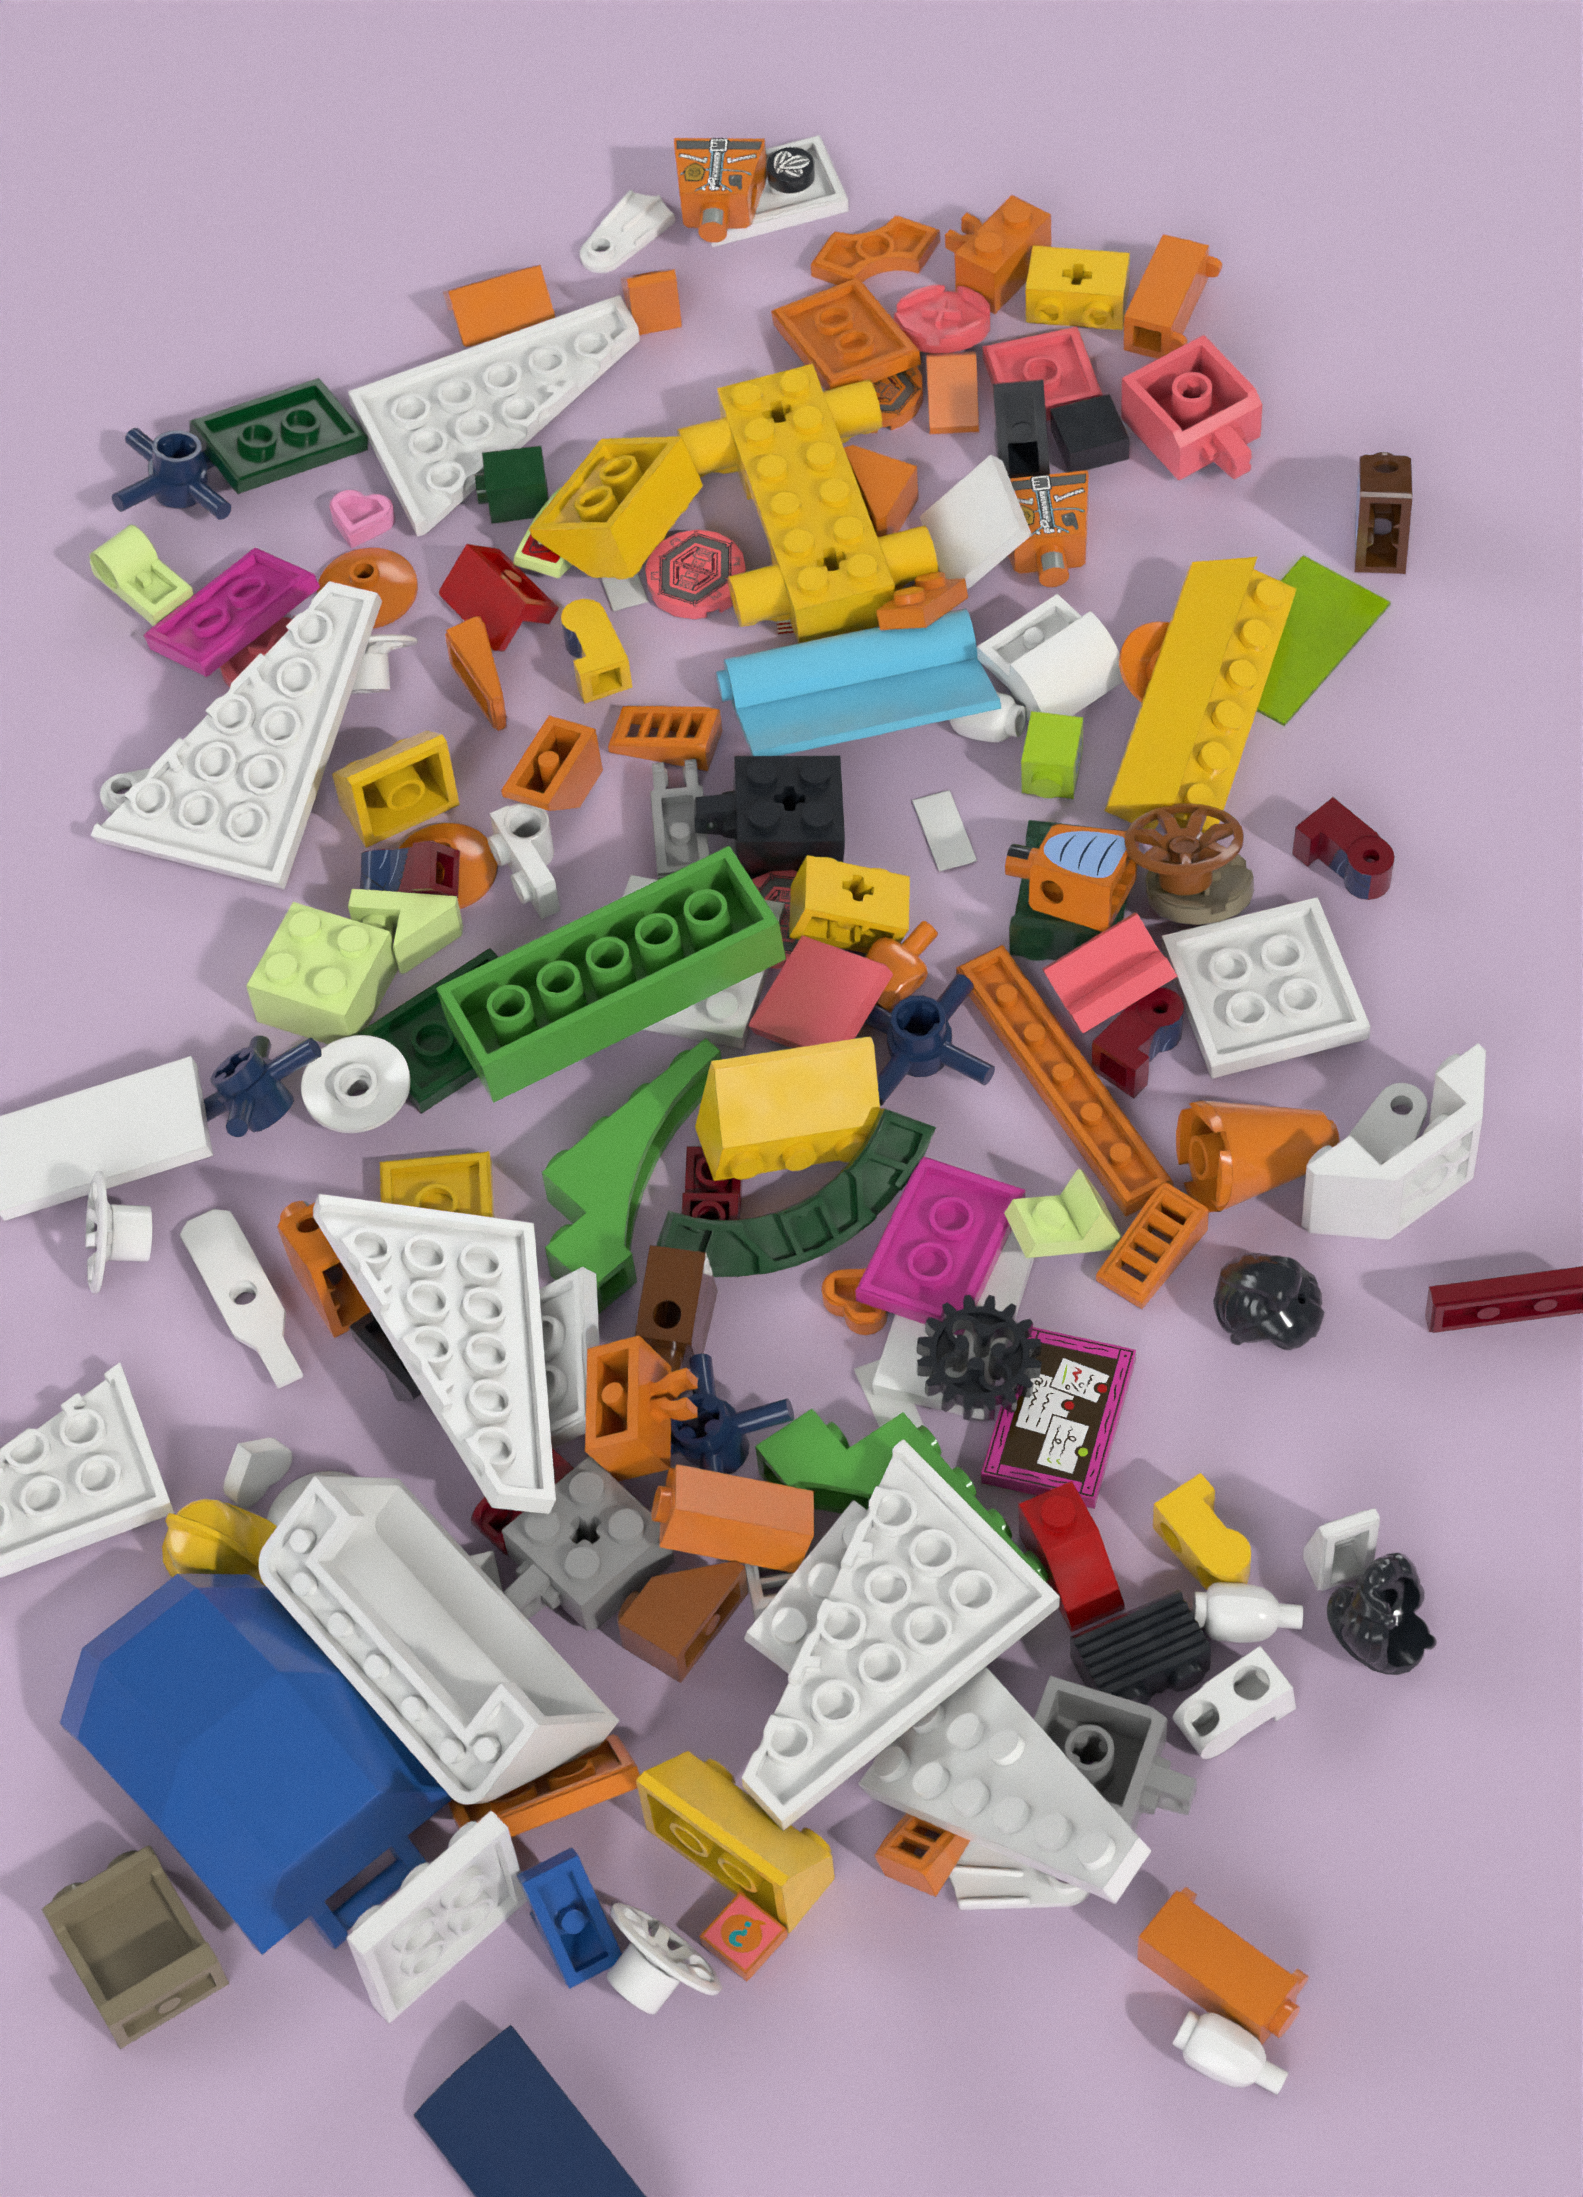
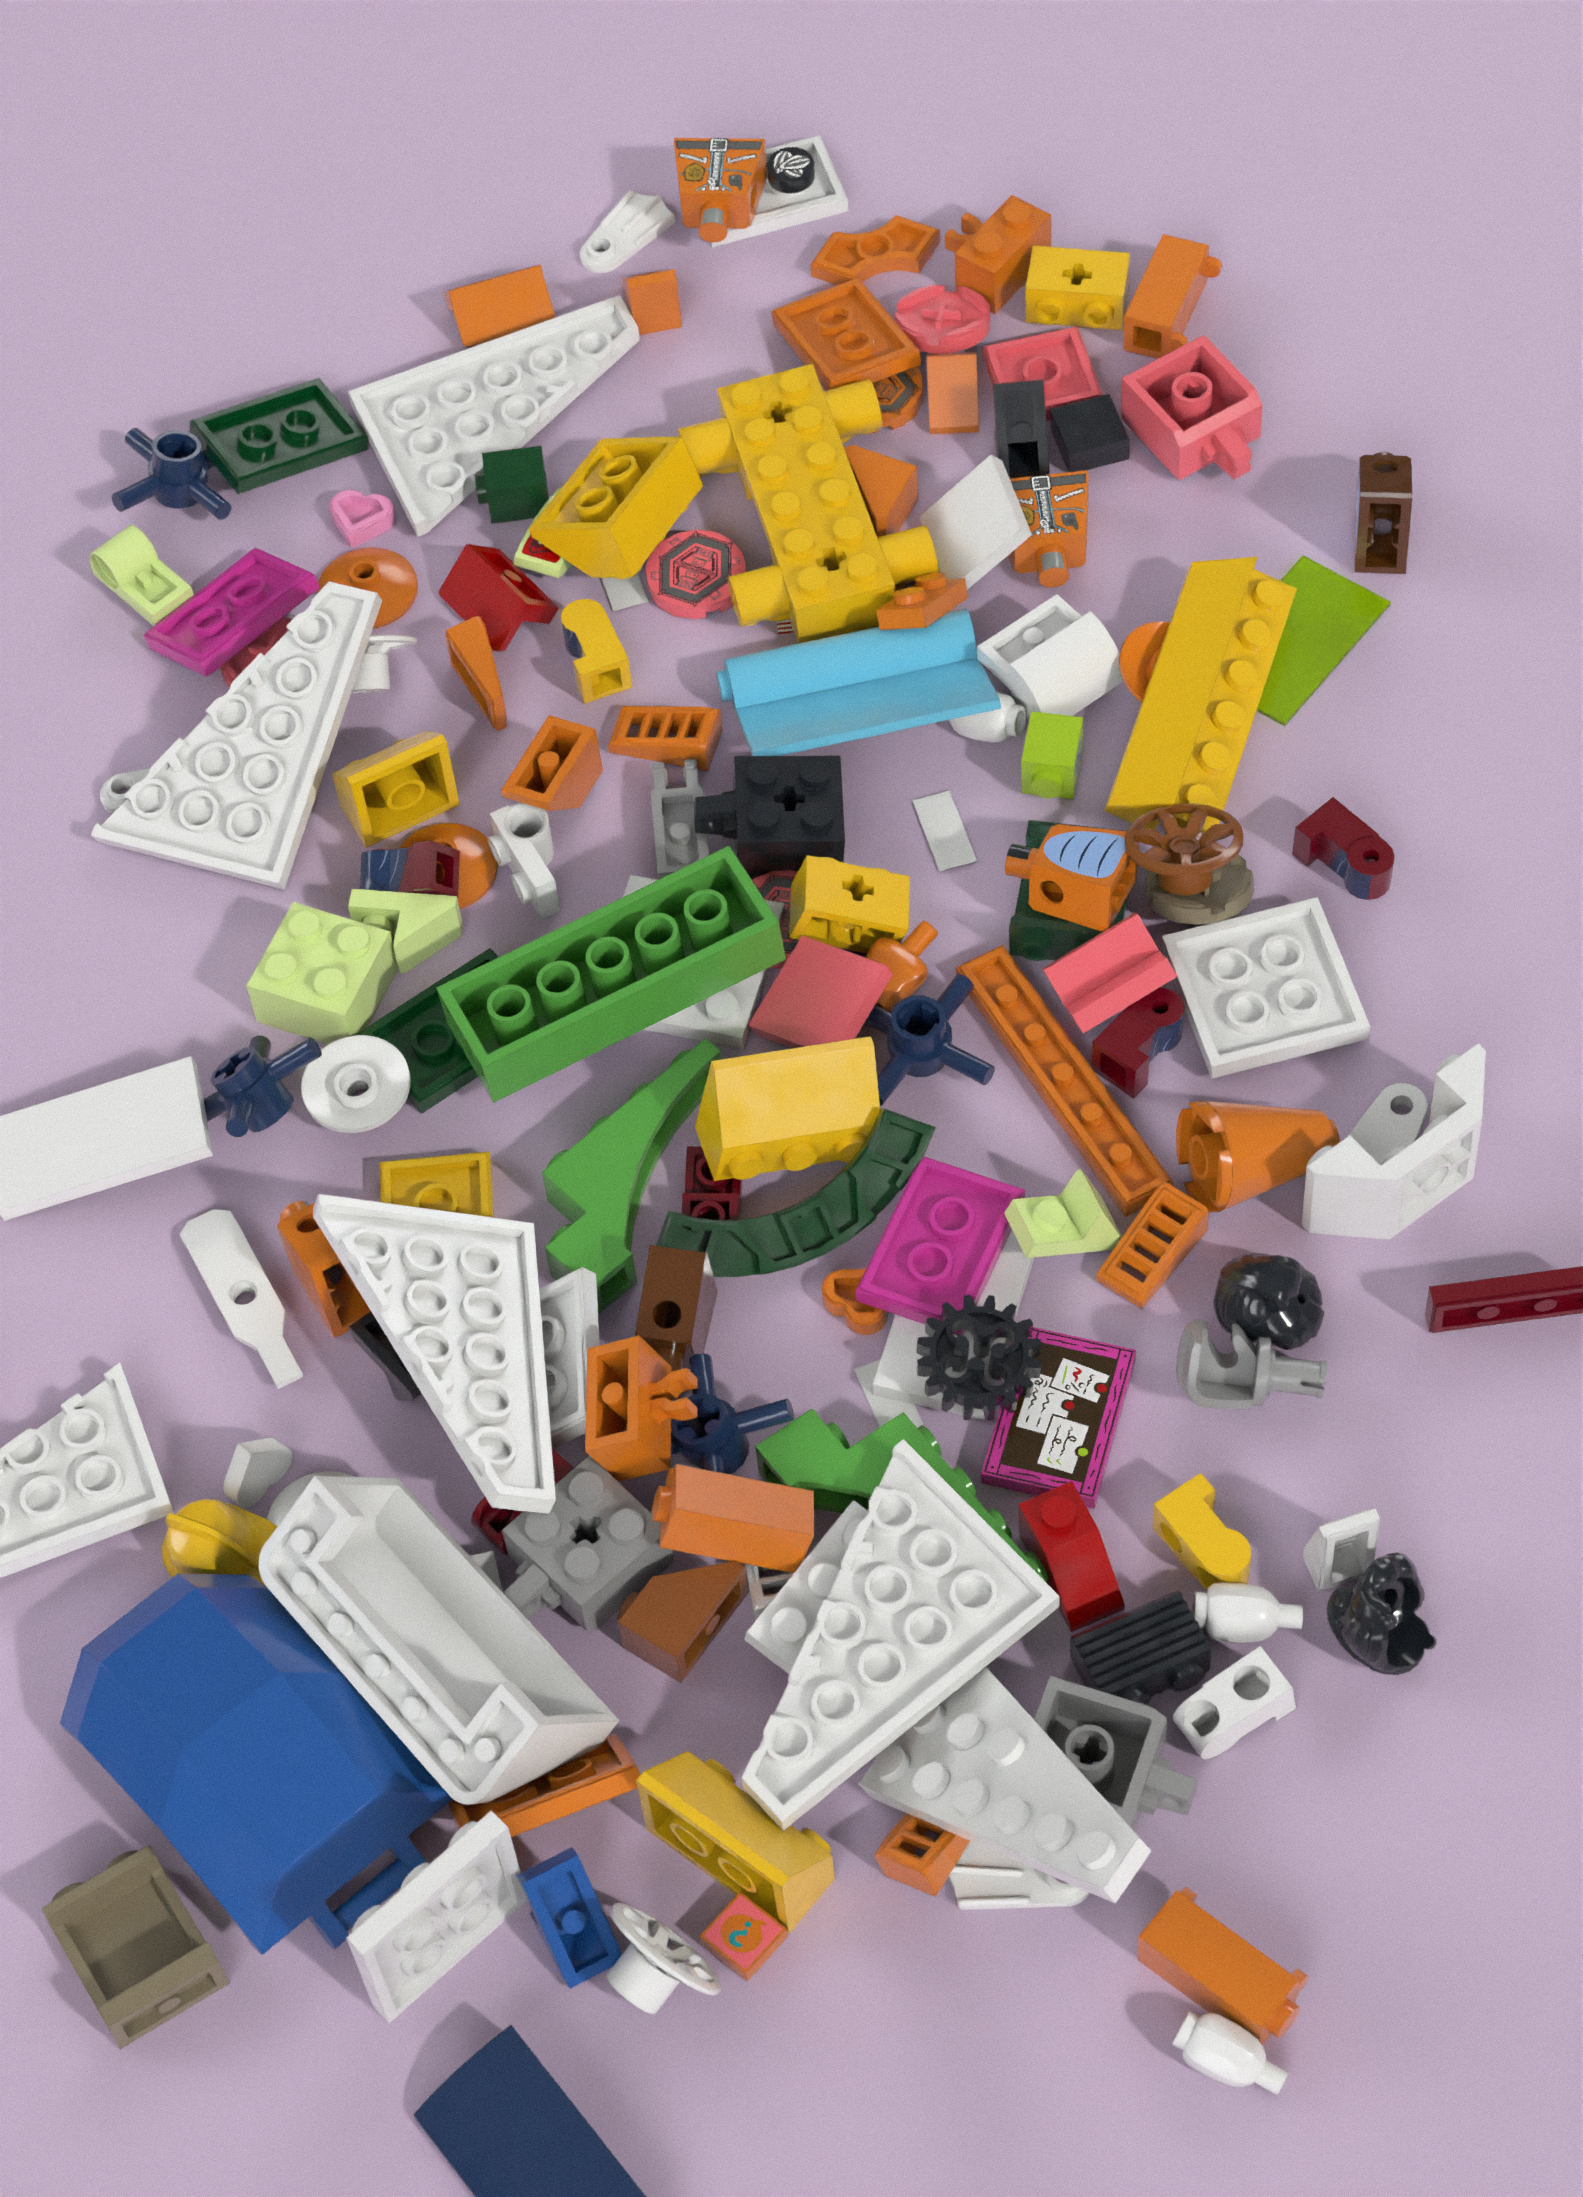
(121, 1232): white wheel -> none
(1243, 1375): none -> light grey piece

